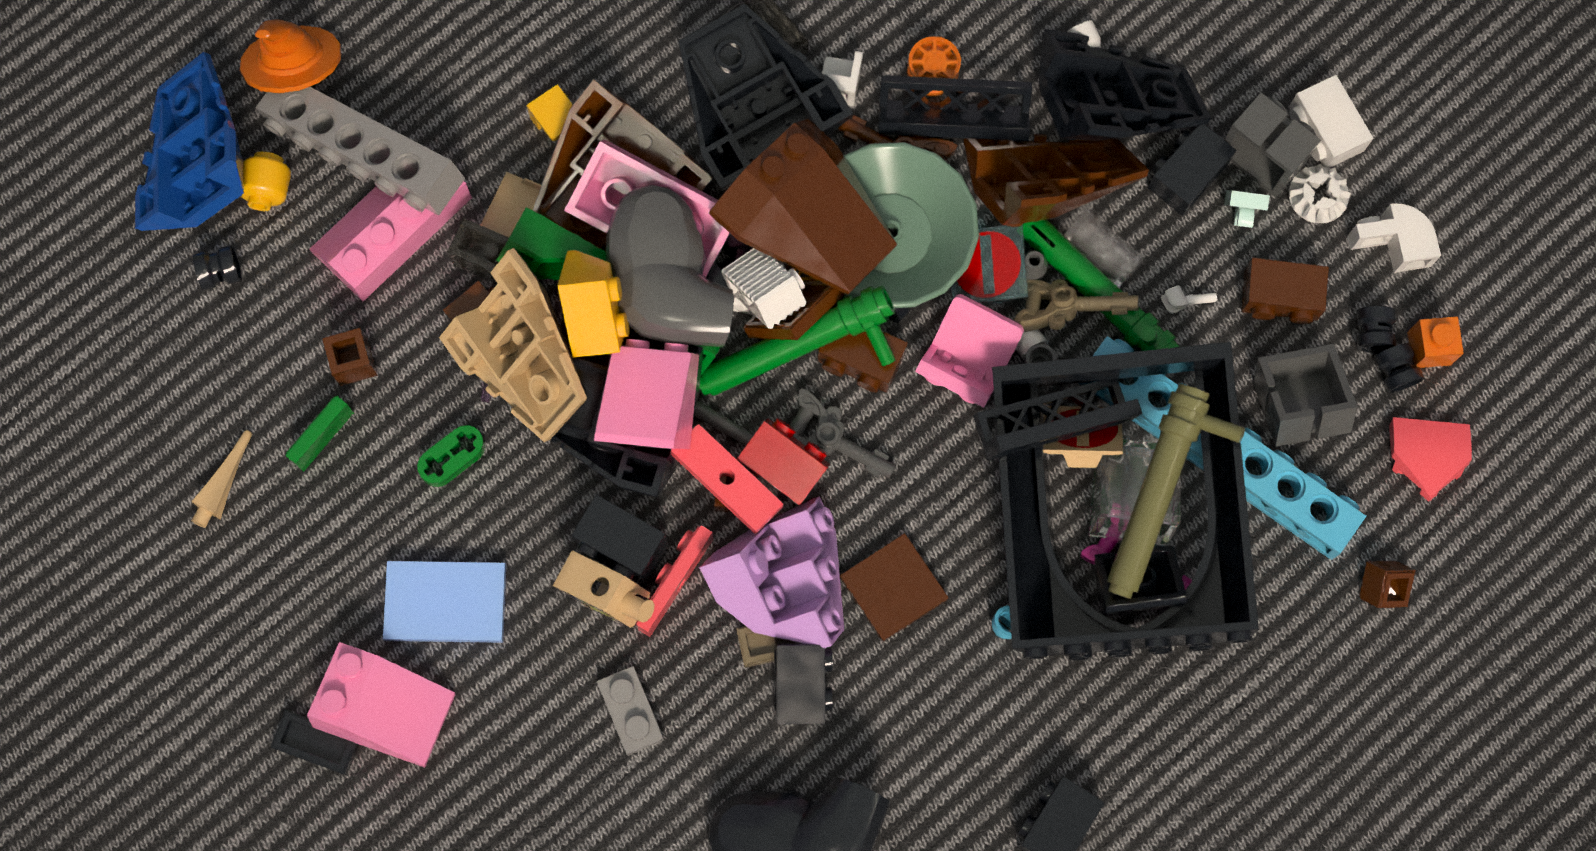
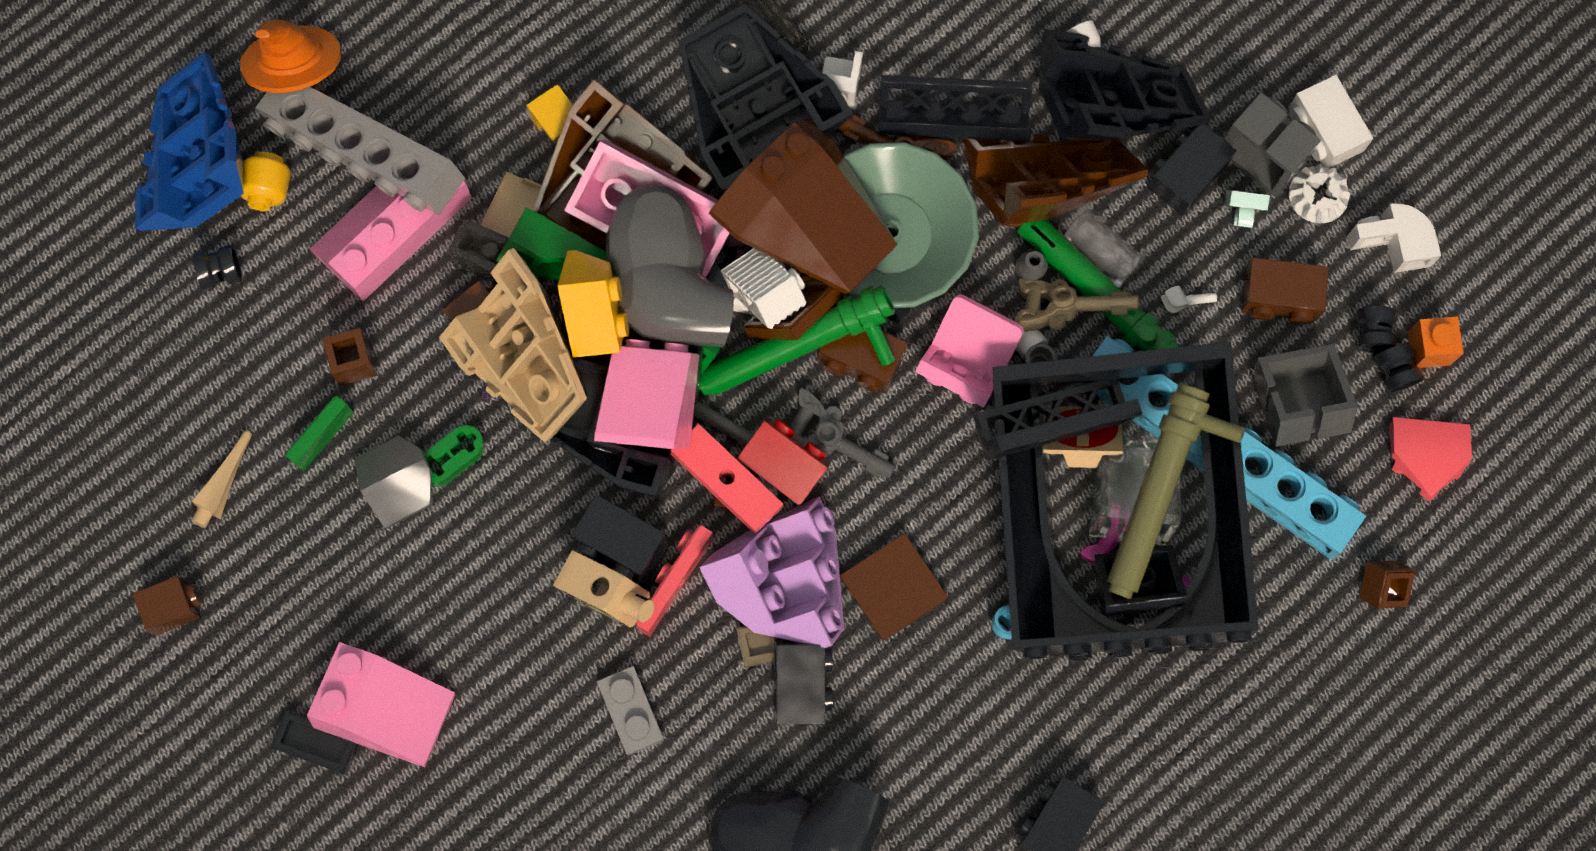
(167, 605): none -> reddish brown brick
(395, 480): none -> slope
(444, 601): light blue tile -> none
(934, 59): orange wheel -> none
(996, 267): piece -> none

